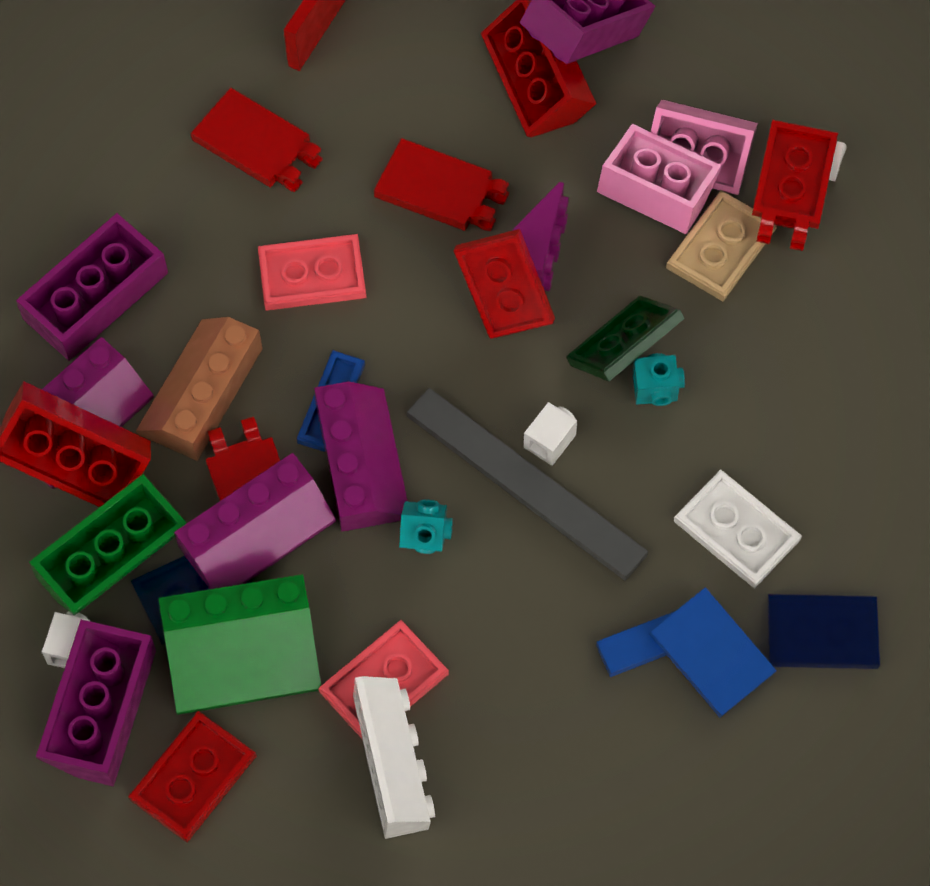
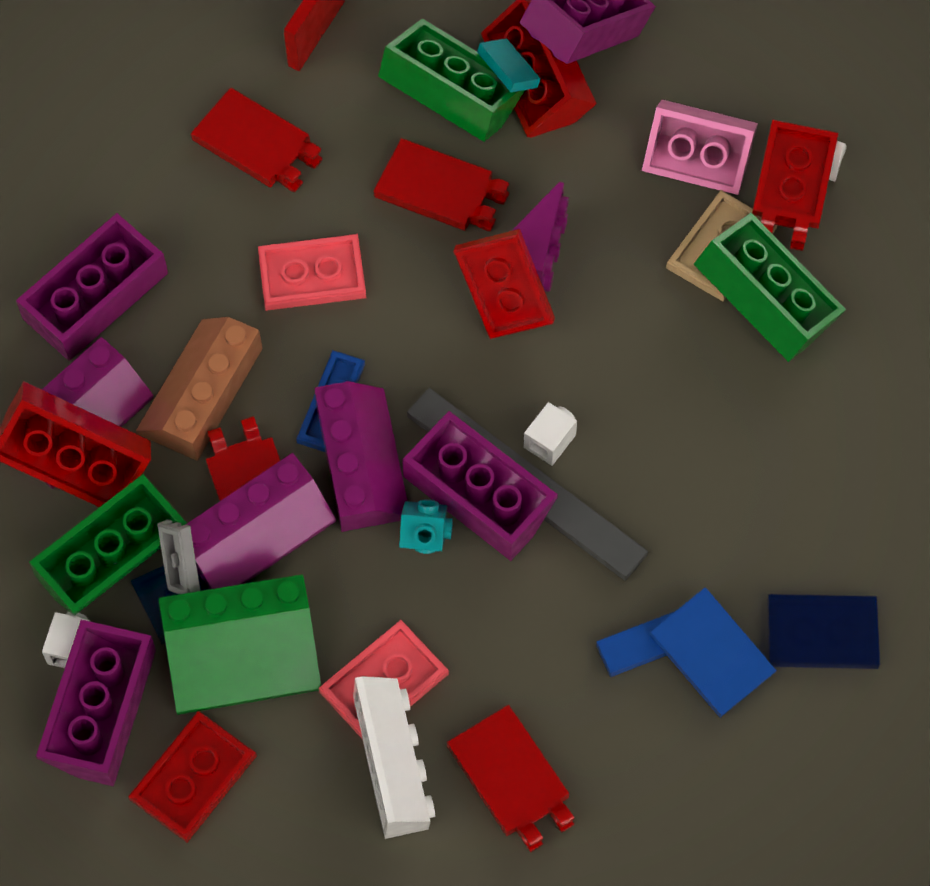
(178, 557): none -> light grey tile
(448, 79): none -> green slope
(479, 485): none -> magenta slope
(508, 65): none -> teal tile
(512, 776): none -> red tile
(624, 338): dark green tile -> none
(657, 379): teal brick -> none
(658, 178): bright pink slope -> none
(737, 528): white tile -> none
(769, 286): none -> green slope

